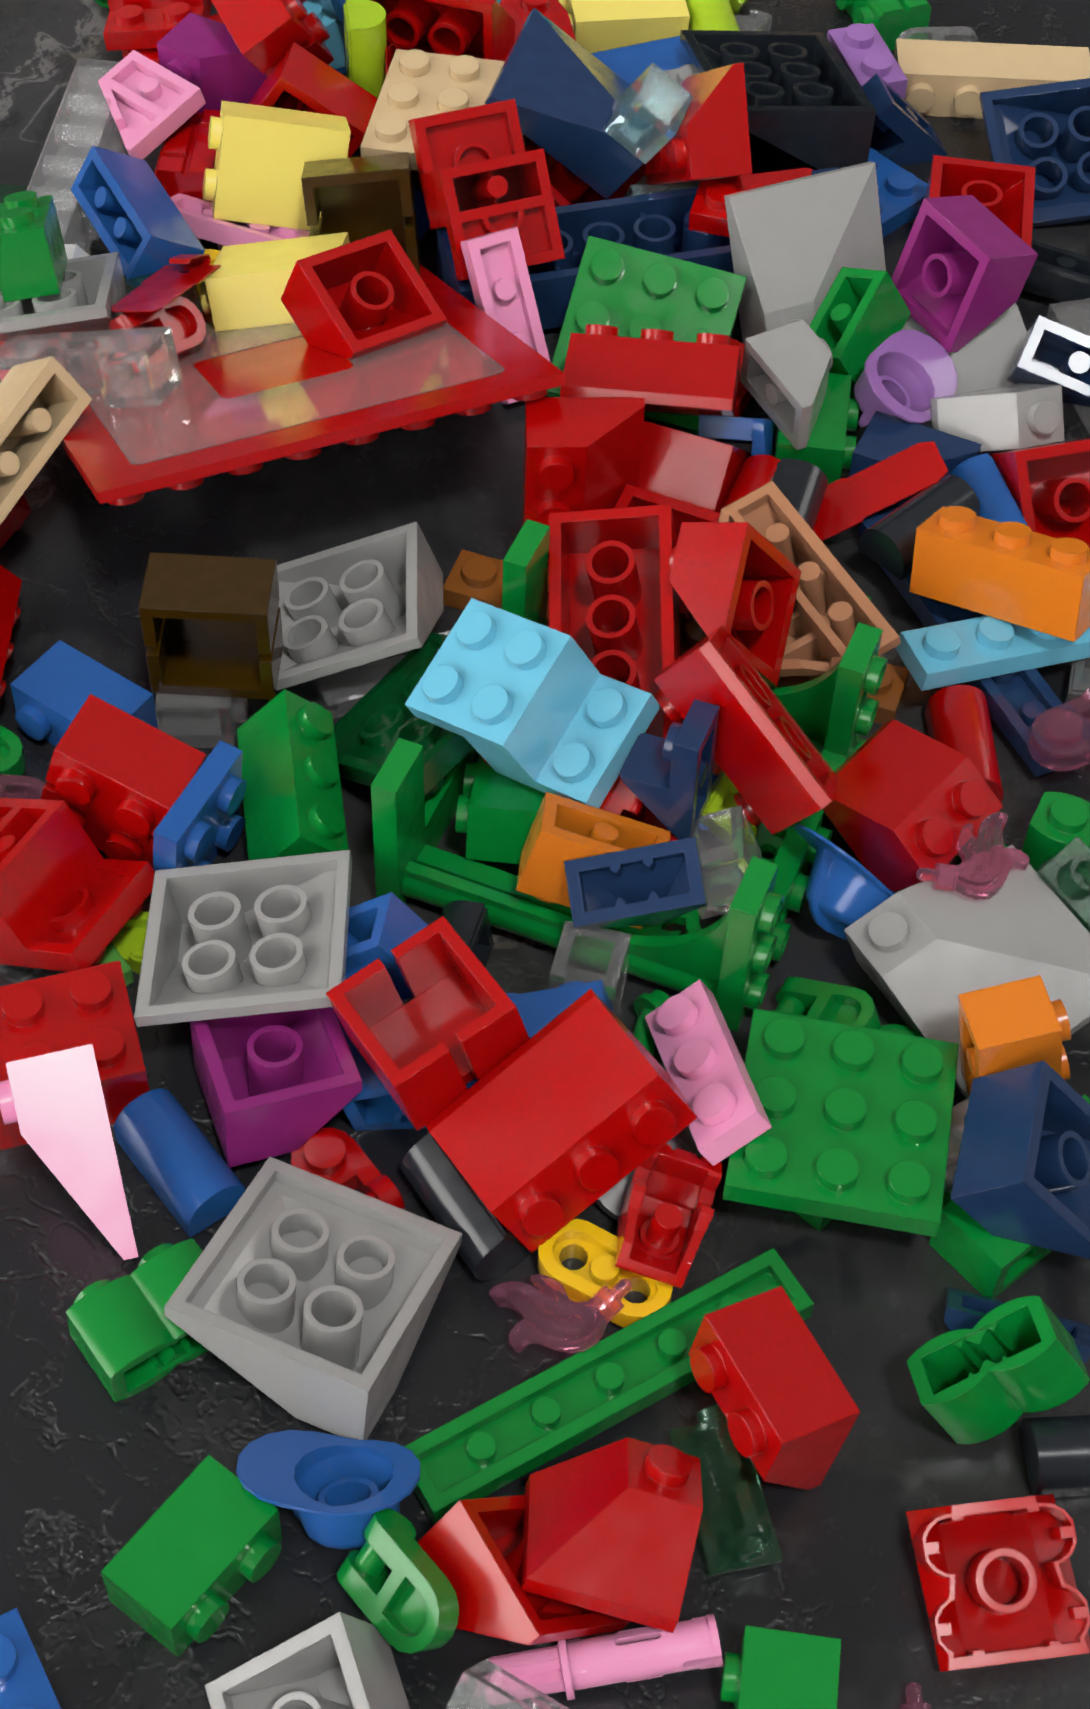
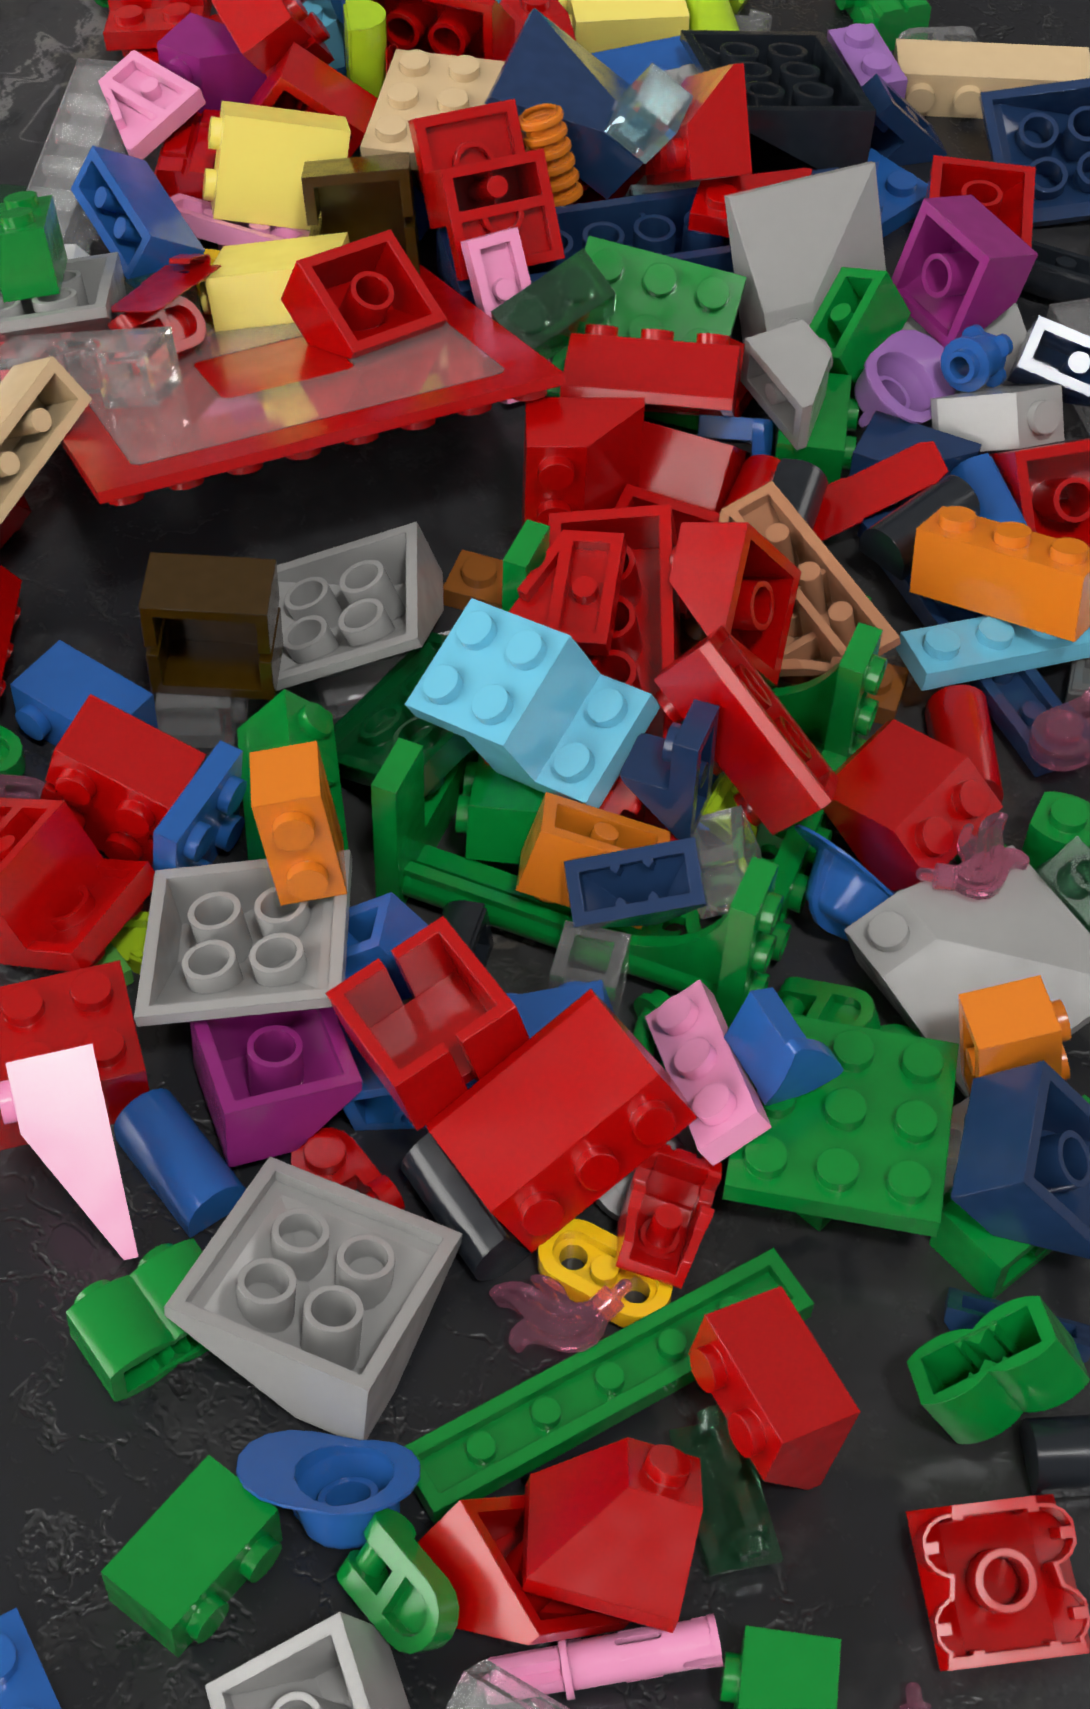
(297, 823): none -> orange brick
(545, 130): none -> orange piece
(558, 305): none -> clear green brick
(577, 588): none -> red wing
(777, 1051): none -> blue tile
(976, 359): none -> blue brick

